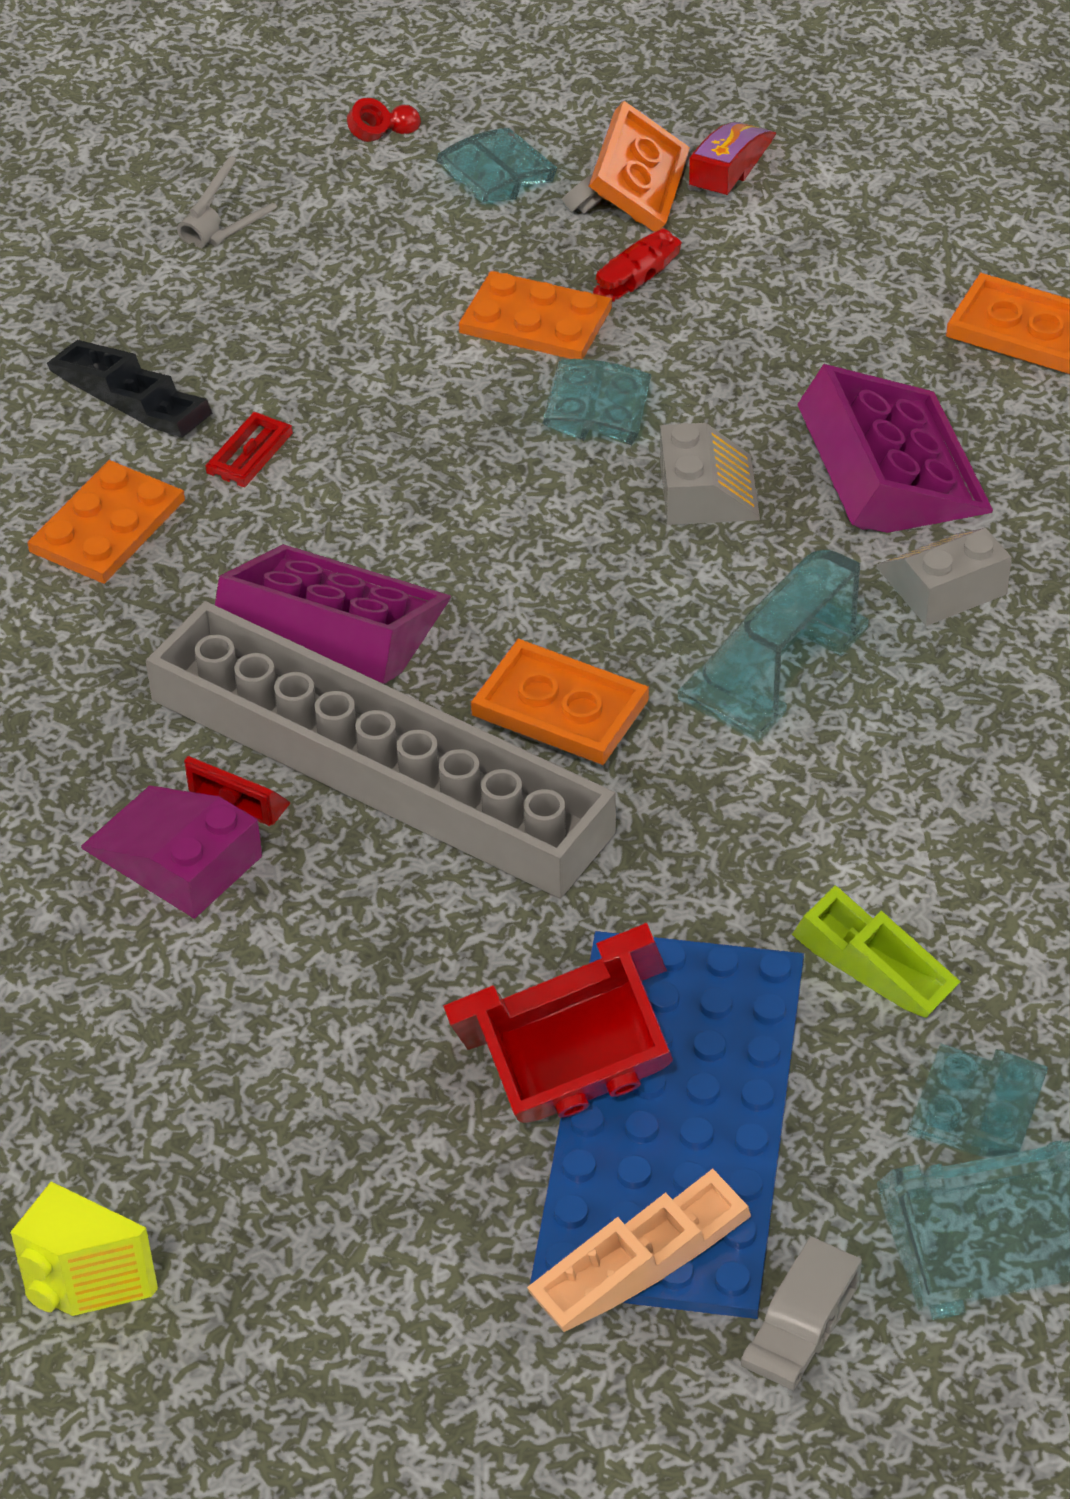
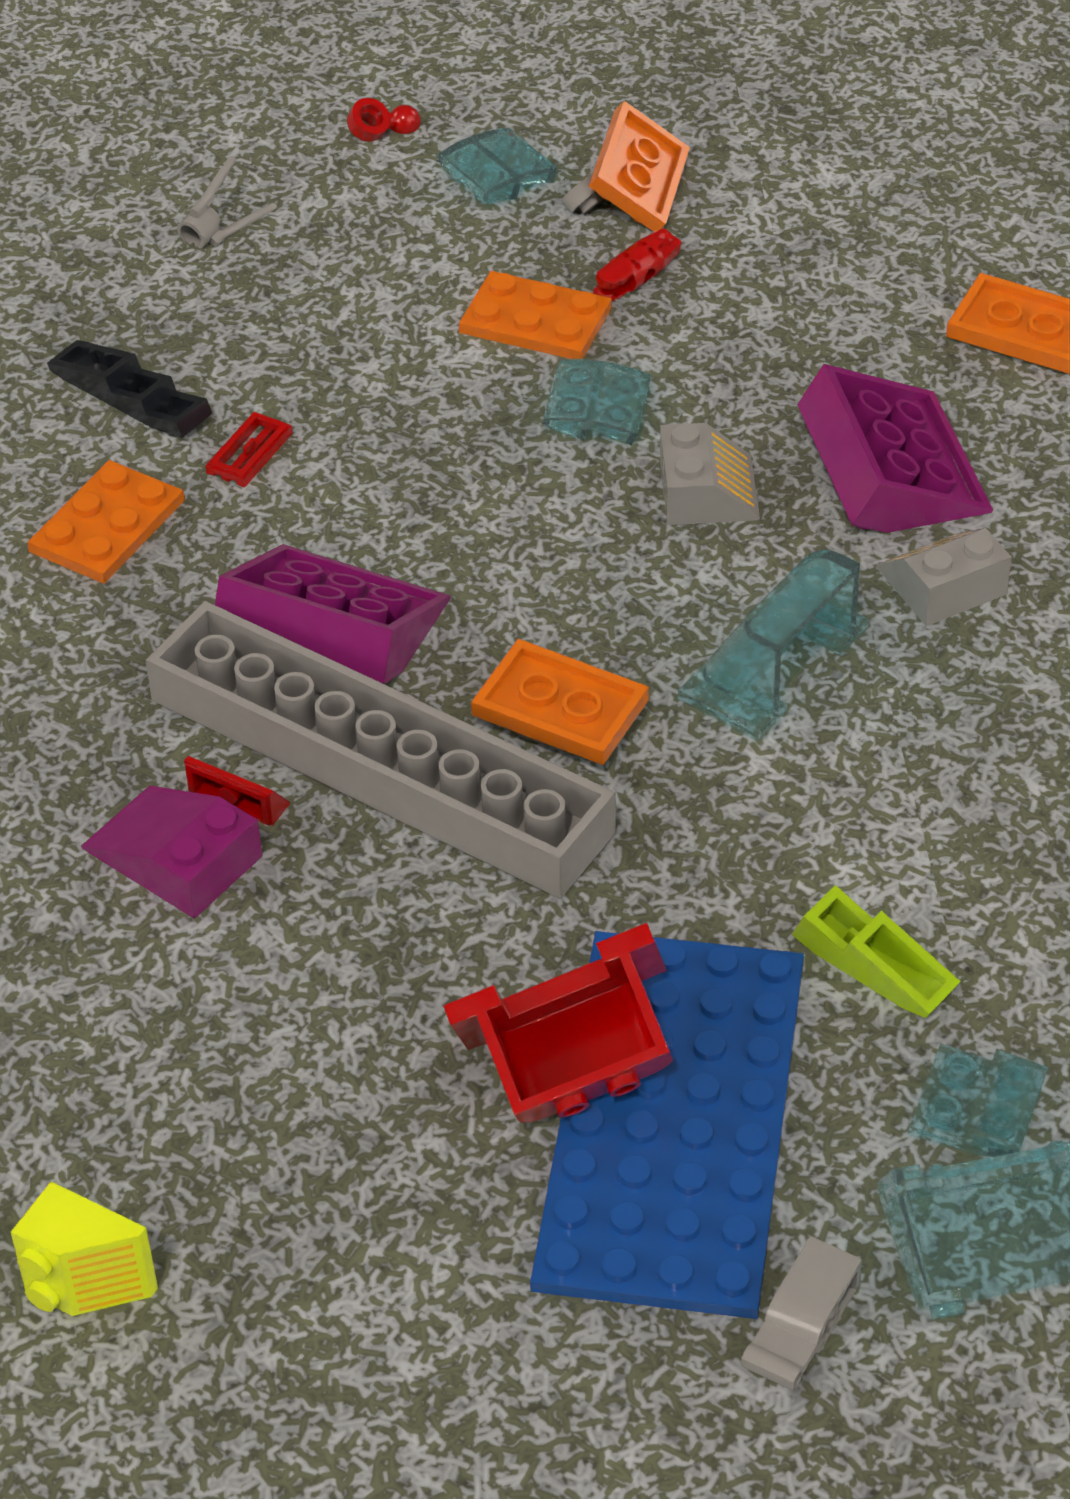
(640, 1253): light nougat slope -> none
(728, 156): red slope -> none

